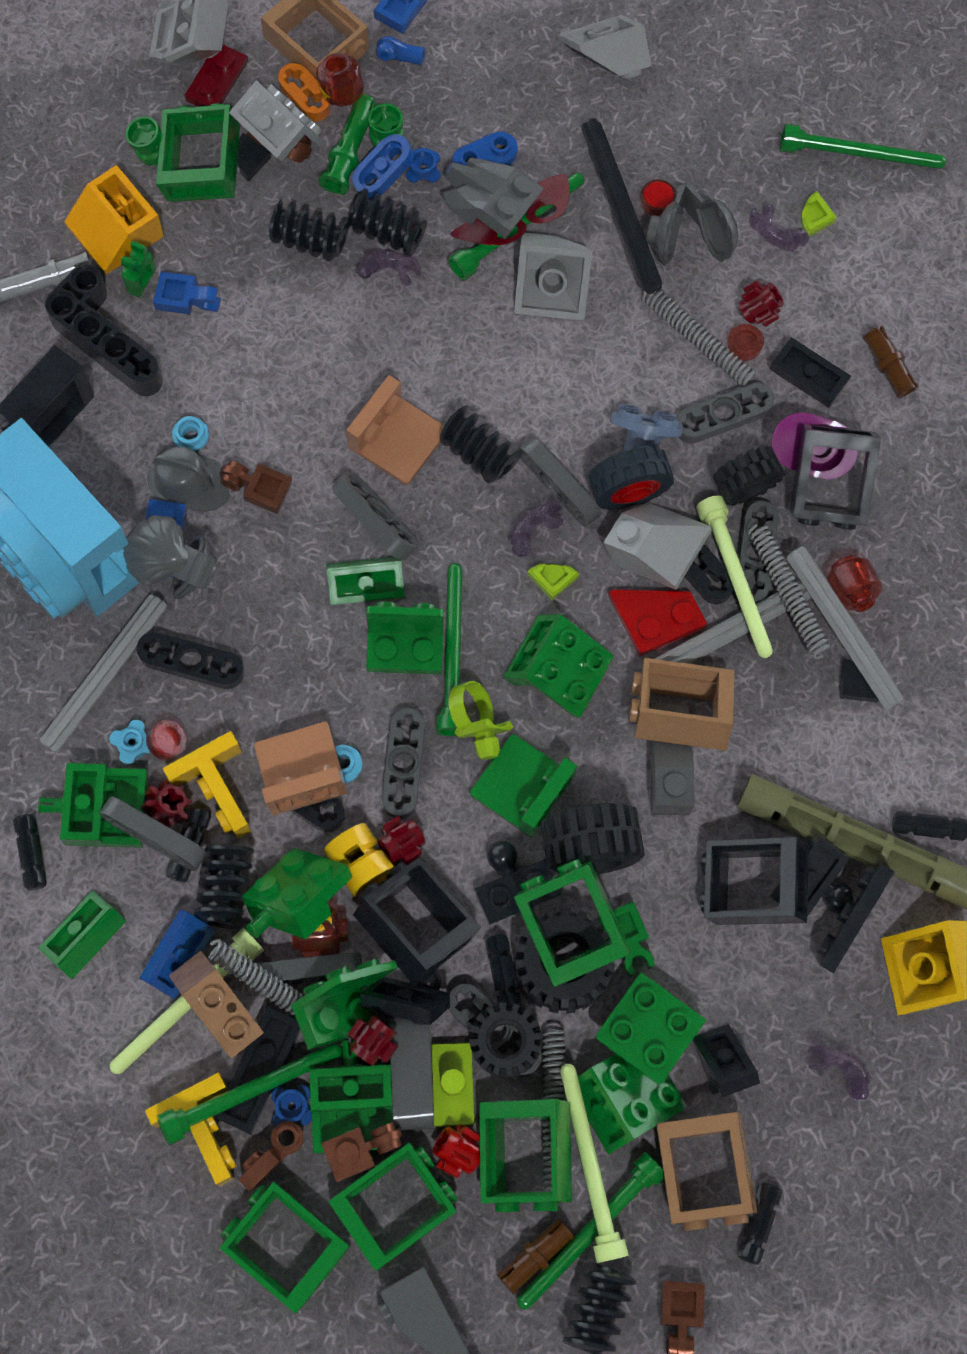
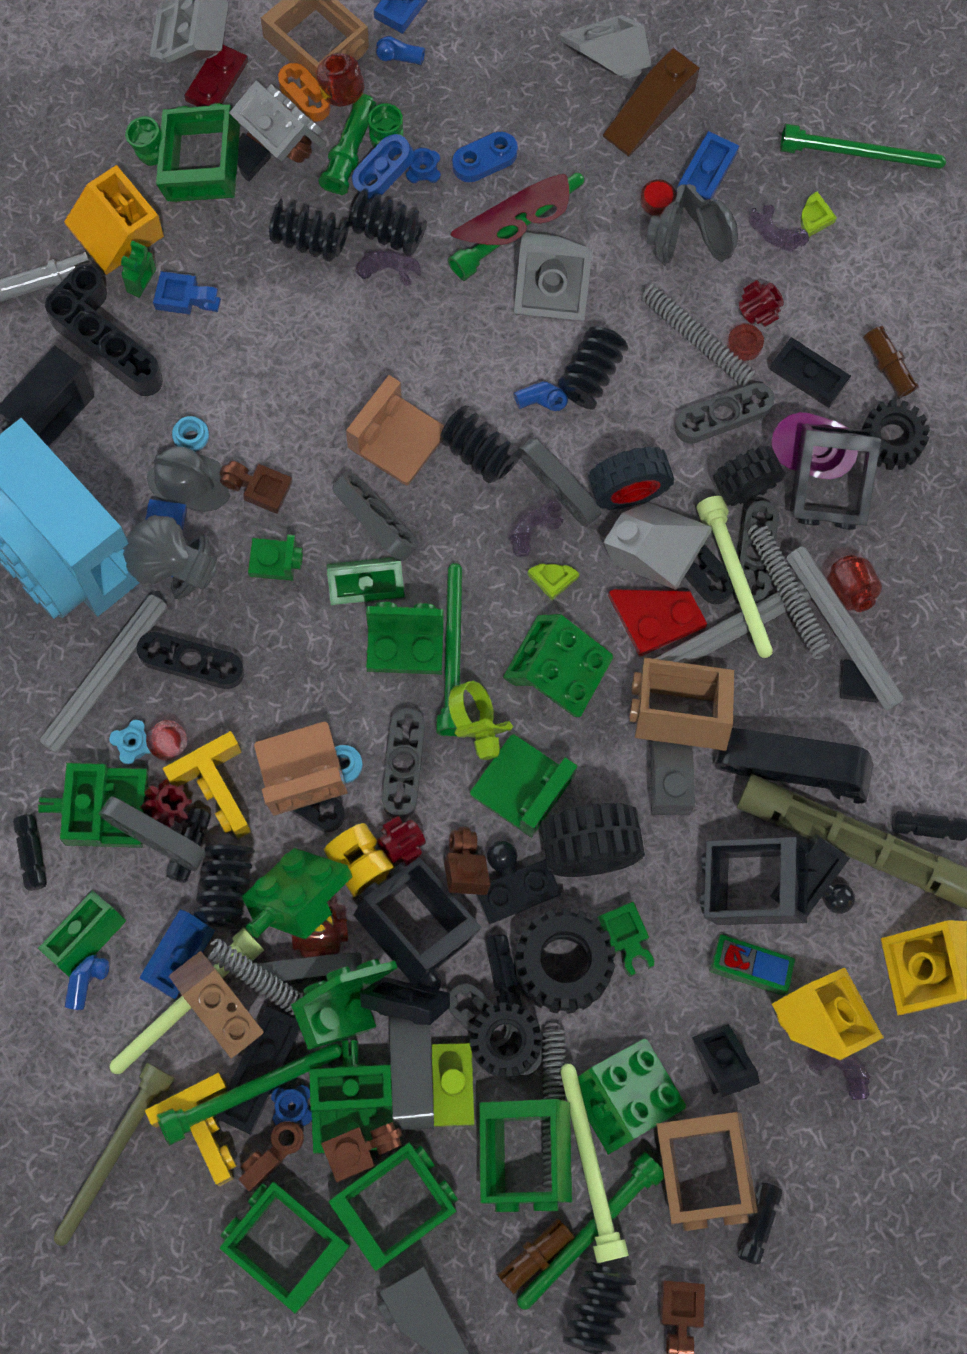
(81, 977): none -> blue arm
(152, 1084): none -> olive piece
(275, 558): none -> green bracket
(373, 1040): dark red gear -> none
(457, 1150): red gear -> none
(463, 869): none -> copper plate
(491, 193): dark grey plate -> none
(542, 394): none -> blue arm
(587, 960): green window -> none
(592, 365): none -> black piece
(622, 206): black axle -> none
(645, 429): sand blue plate -> none
(650, 1028): green bracket -> none
(653, 101): none -> reddish brown slope
(710, 165): none -> blue plate
(752, 965): none -> slope
(799, 761): none -> black beam
(828, 1016): none -> yellow slope
(853, 916): black plate -> none
(906, 419): none -> black tyre

